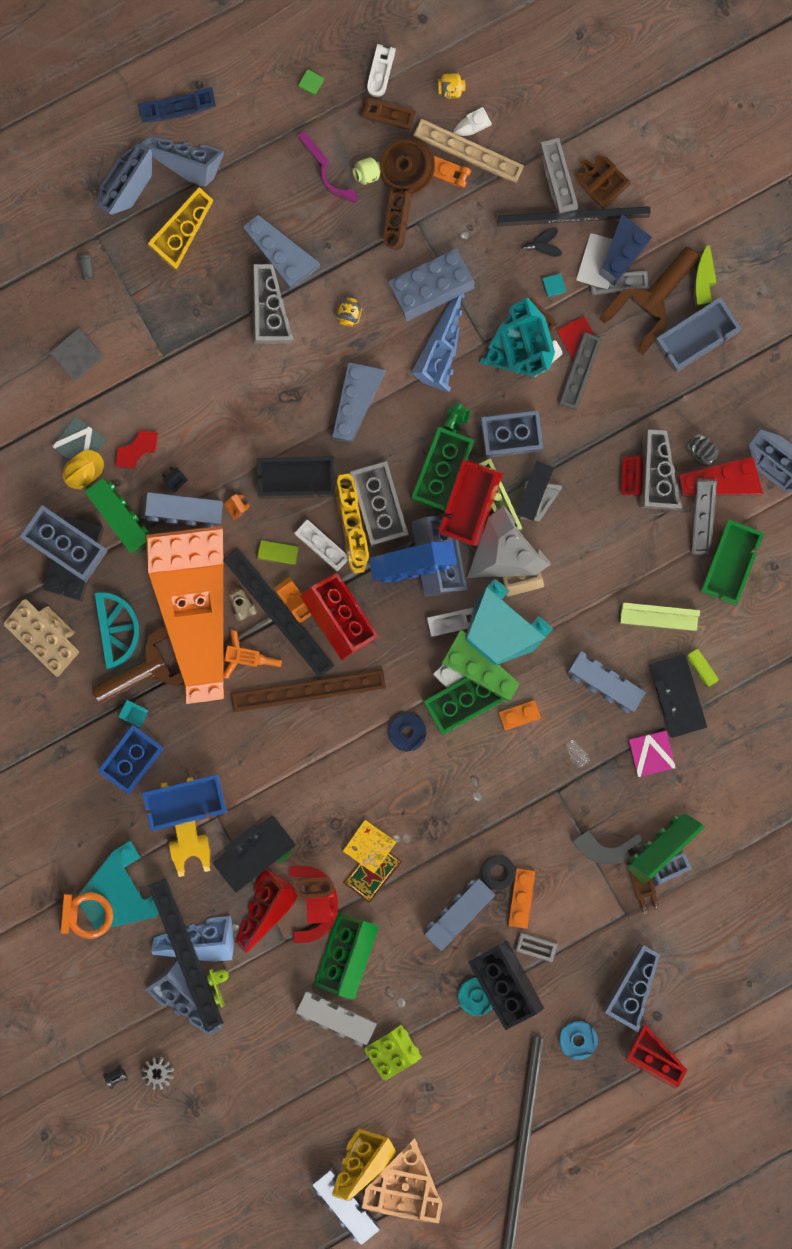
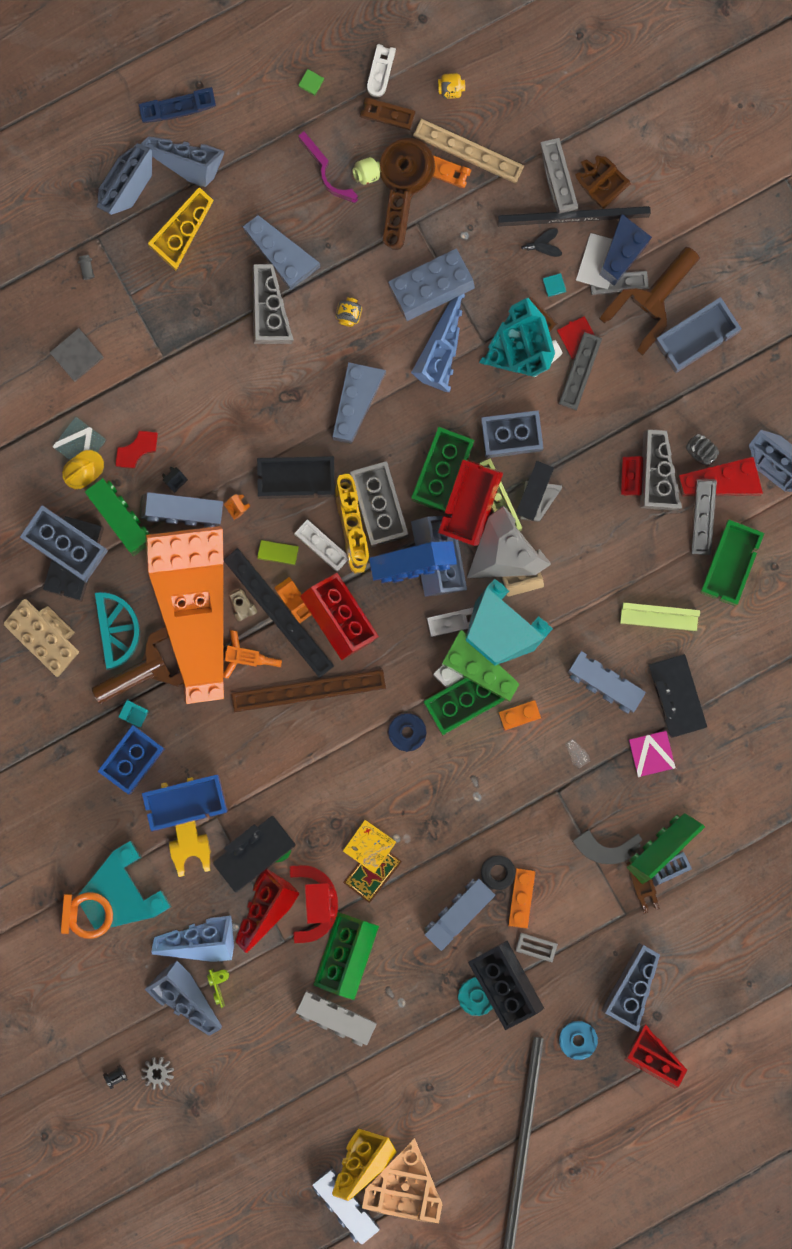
(186, 954): black tile -> none
(314, 886): reddish brown plate -> none
(393, 1053): lime bracket -> none
(456, 415): green plate -> none
(472, 123): white plate -> none
(702, 668): lime slope -> none
(704, 279): lime slope -> none

